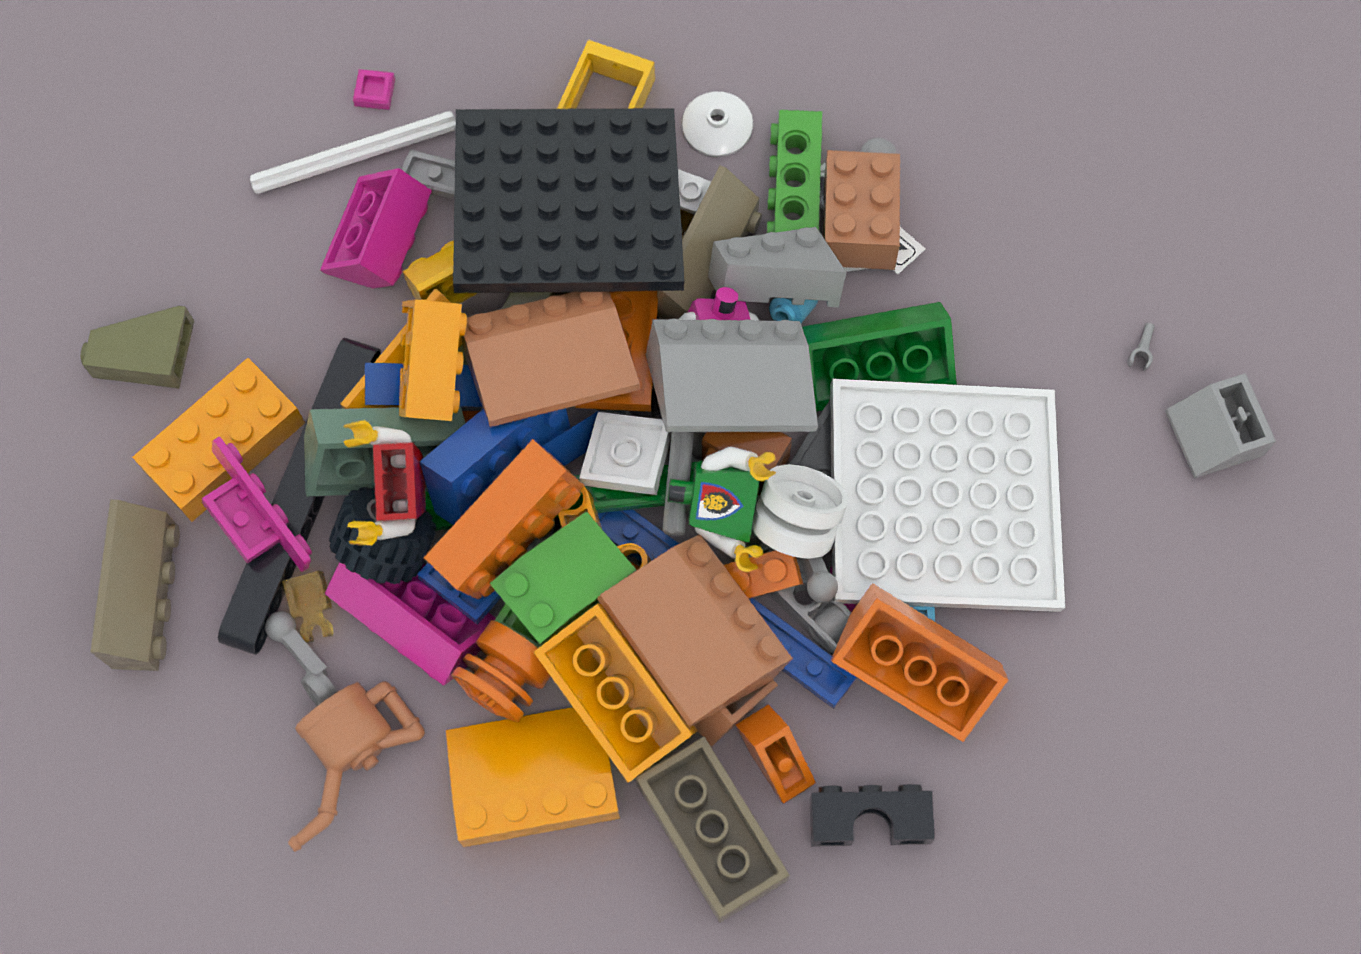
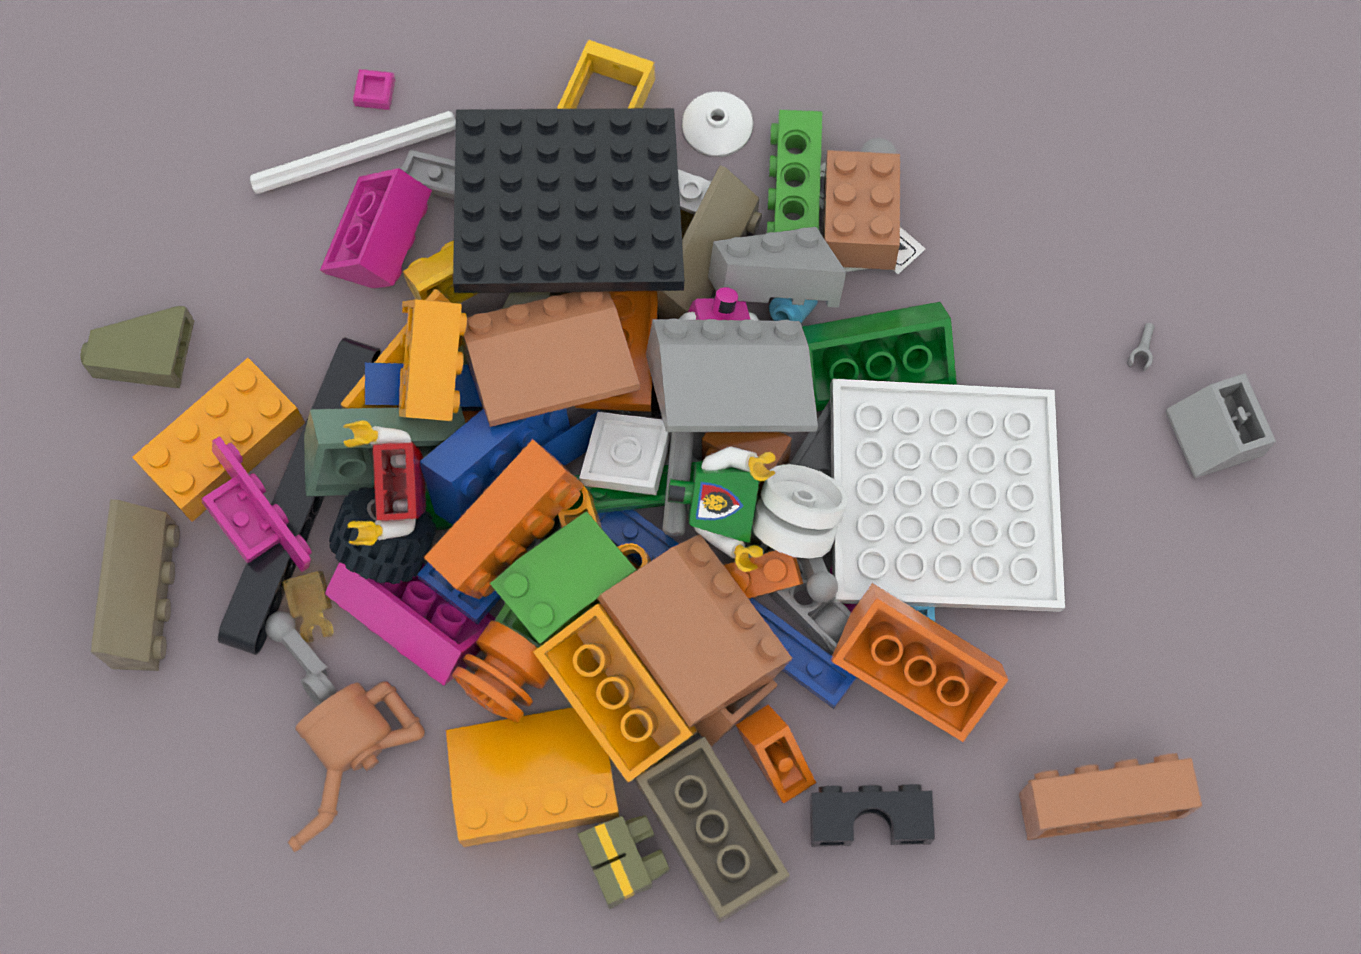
(631, 873): none -> olive hips
(1109, 797): none -> nougat brick

